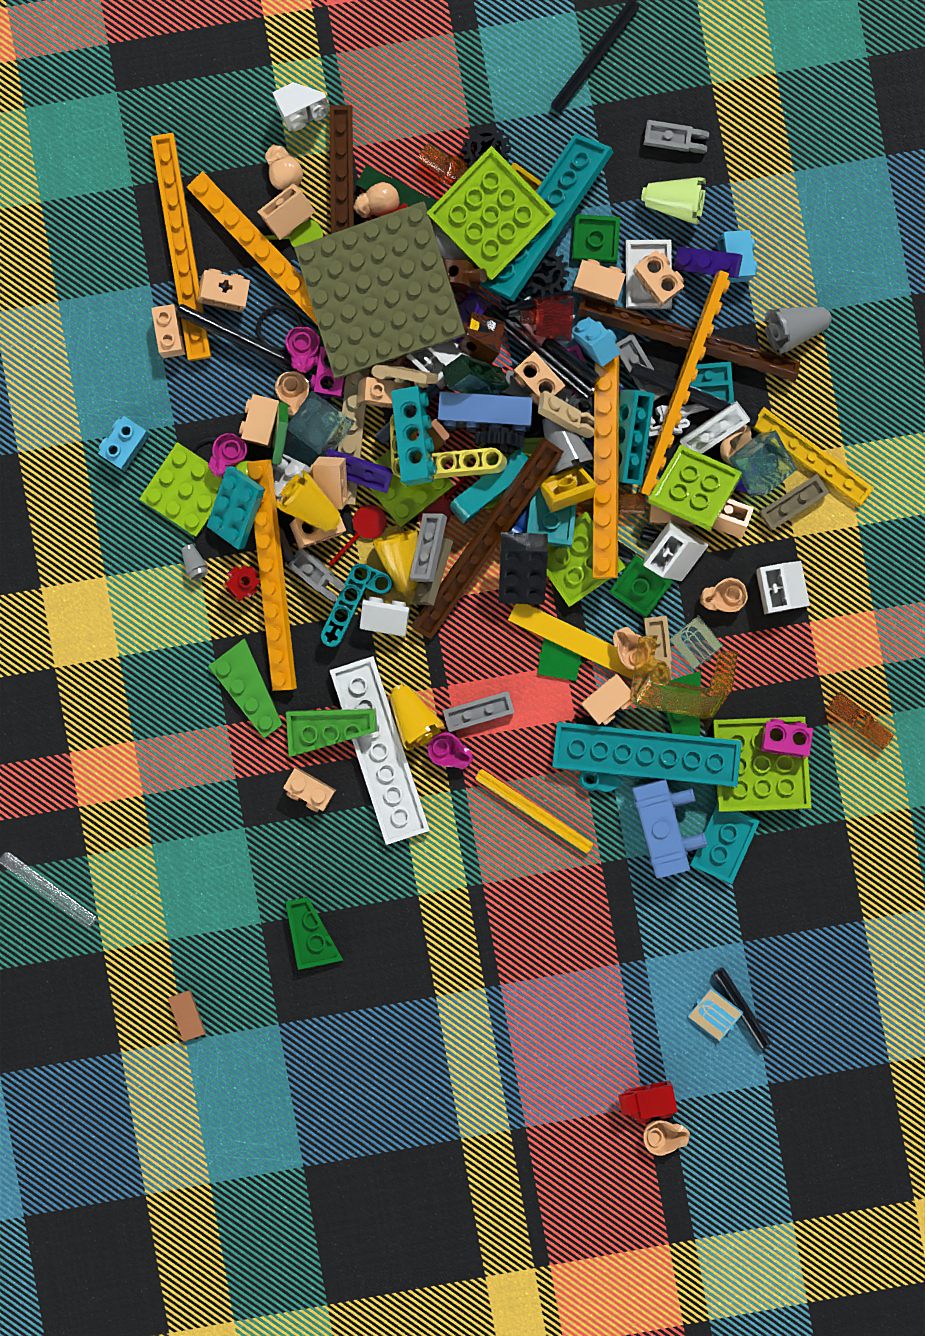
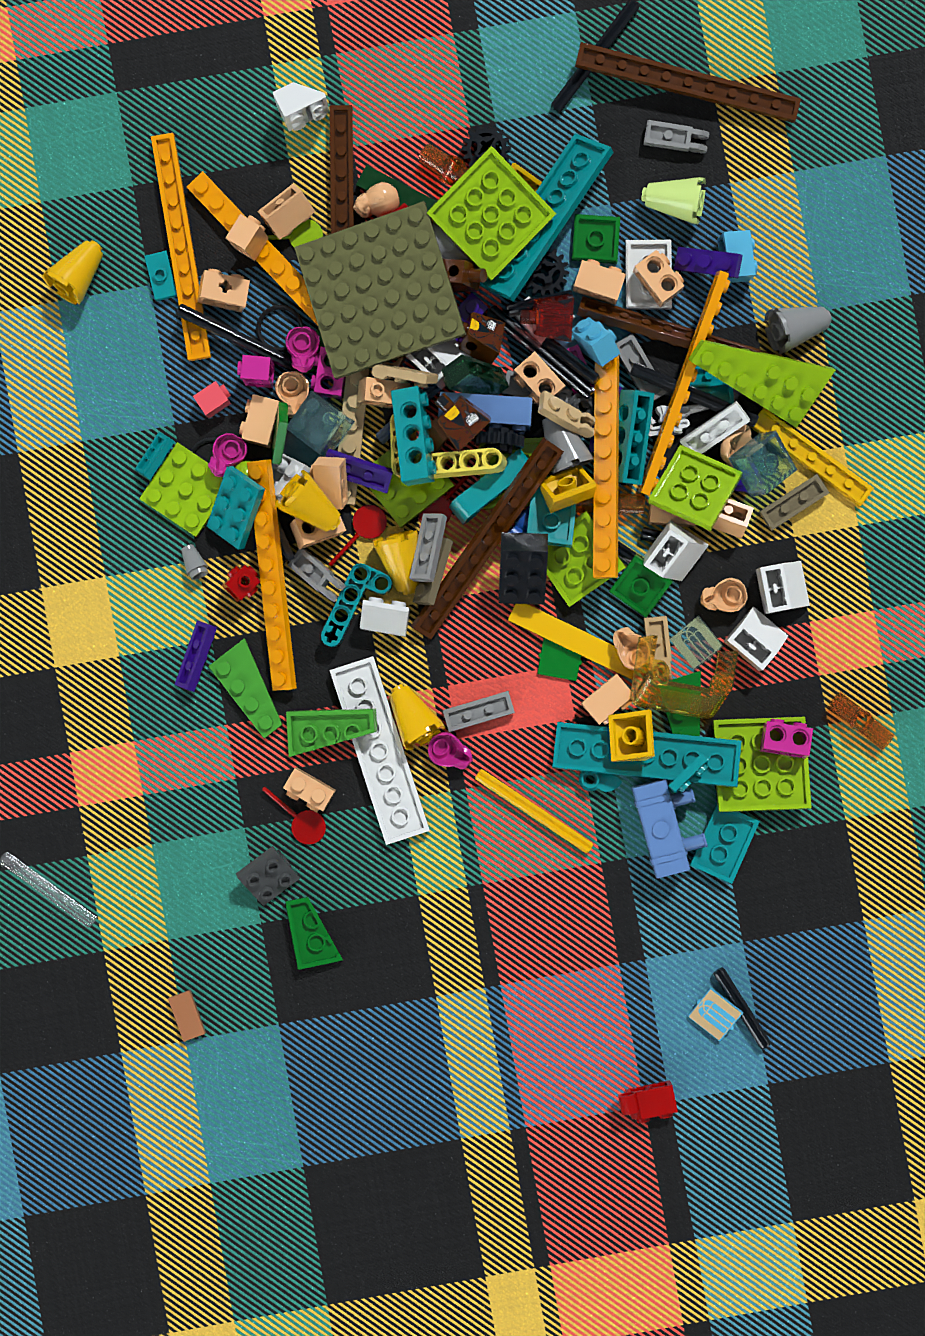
(75, 271): none -> yellow cone
(123, 443): medium azure brick -> none
(154, 455): none -> teal plate
(161, 275): none -> teal plate
(168, 331): light nougat brick -> none
(195, 656): none -> dark purple plate
(213, 399): none -> coral brick
(247, 236): none -> light nougat brick
(256, 371): none -> dark pink brick
(268, 875): none -> dark grey plate
(283, 168): light nougat hair -> none
(307, 825): none -> red piece
(460, 419): none -> torso
(631, 736): none -> yellow slope
(664, 1137): light nougat hair -> none
(682, 782): none -> teal plate
(687, 82): none -> reddish brown plate
(756, 639): none -> white slope
(770, 380): none -> lime wing

